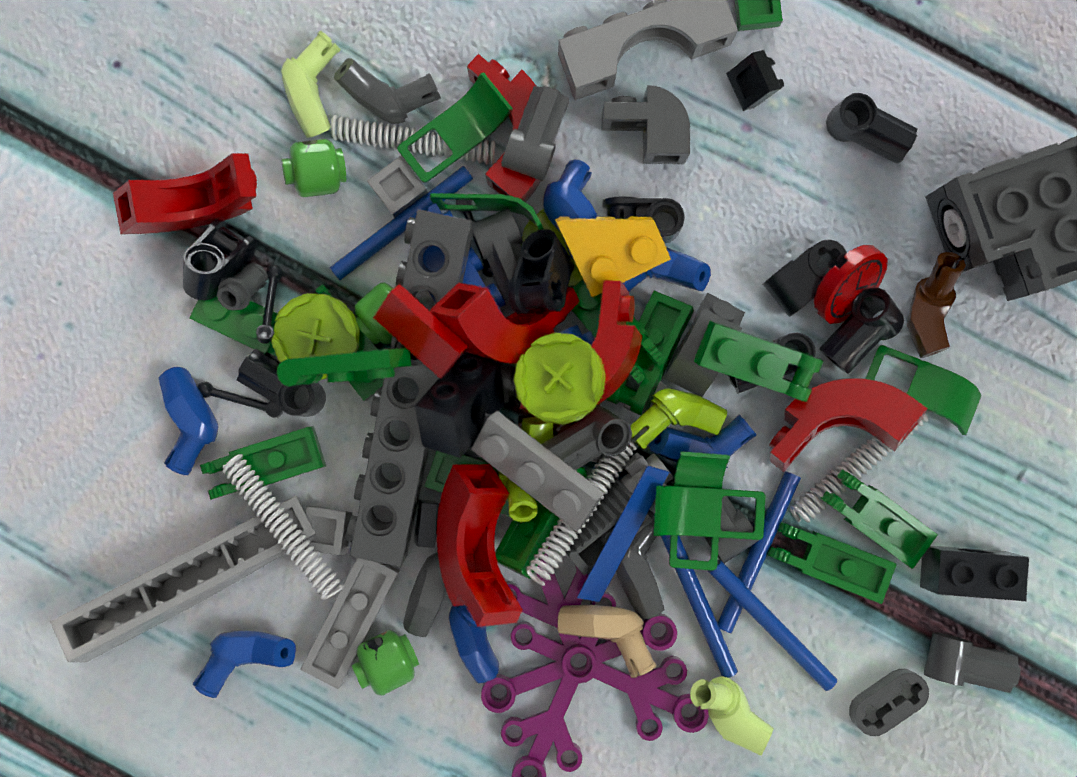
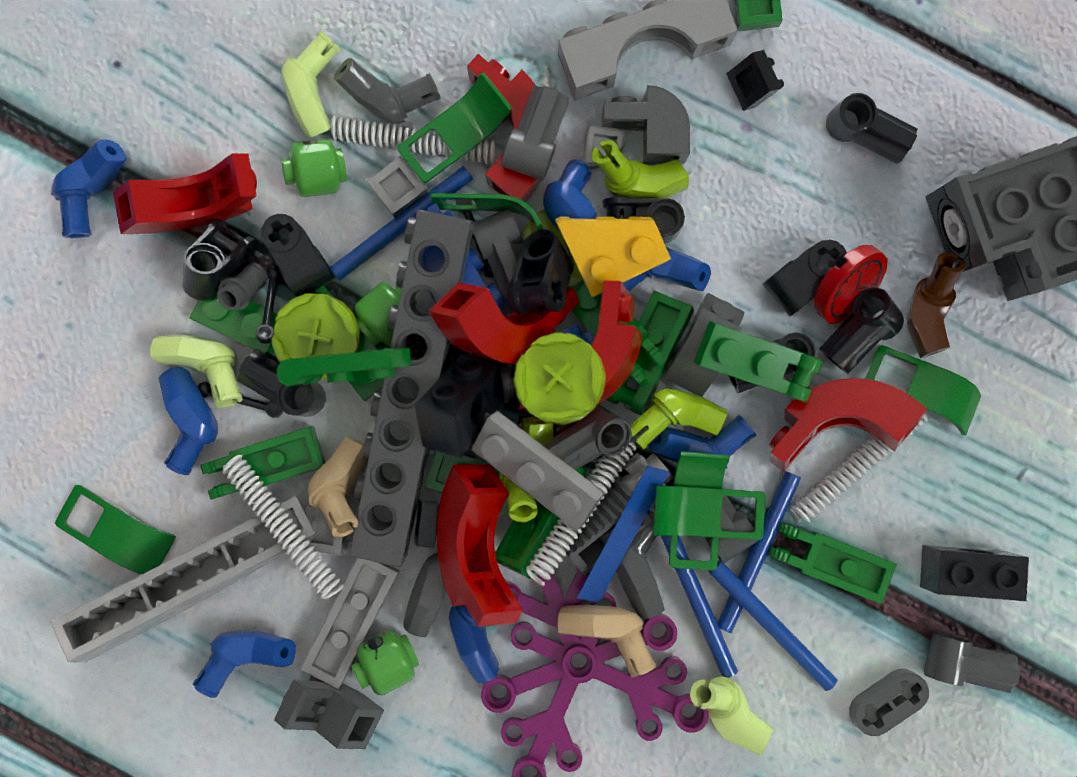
(82, 181): none -> blue arm
(119, 535): none -> green piece
(206, 356): none -> yellowish green arm
(299, 260): none -> black piece
(334, 483): none -> tan arm
(338, 715): none -> dark grey brick
(419, 331): red tile -> none
(595, 135): none -> light grey tile
(638, 180): none -> lime arm
(883, 521): green hinge -> none

